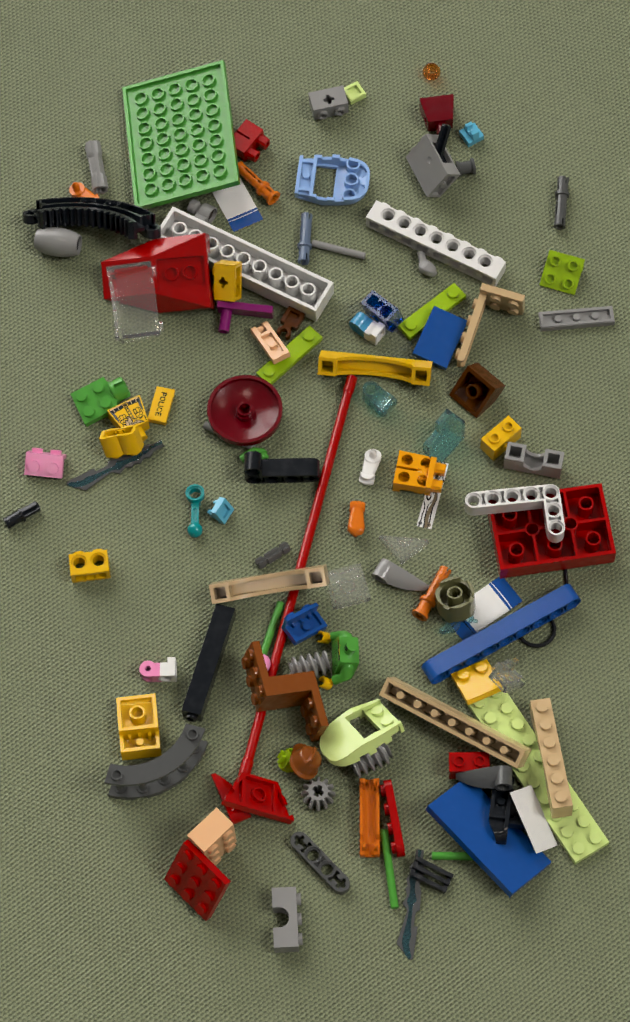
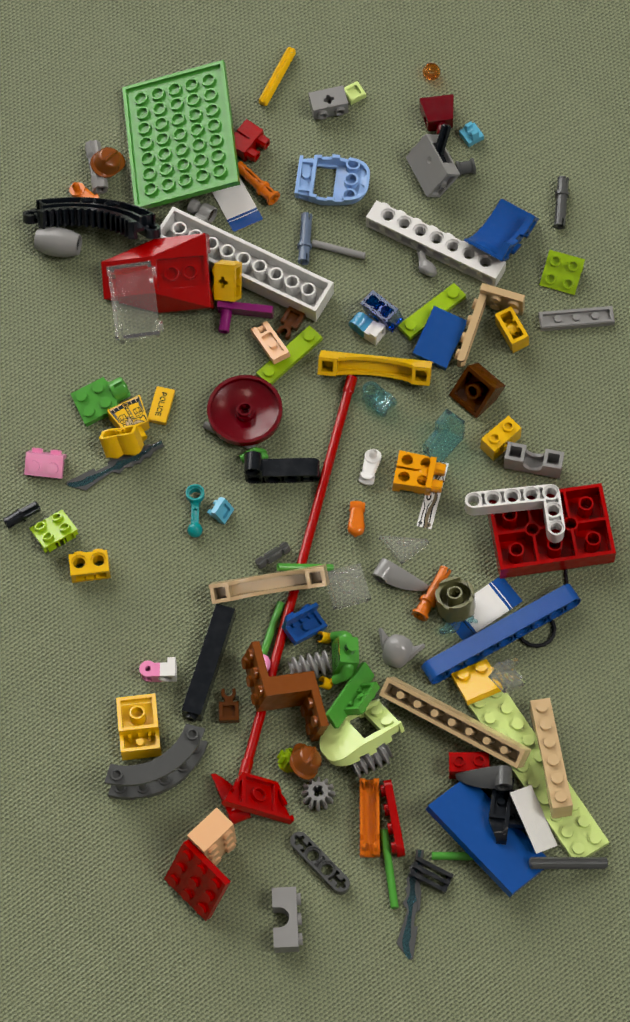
(53, 530): none -> lime hinge
(107, 162): none -> dark orange piece
(229, 709): none -> reddish brown plate
(277, 76): none -> yellow axle
(290, 566): none -> bright green piece
(354, 696): none -> bright green bracket
(397, 649): none -> light grey piece
(503, 231): none -> blue panel
(512, 329): none -> yellow brick
(568, 863): none -> dark grey axle

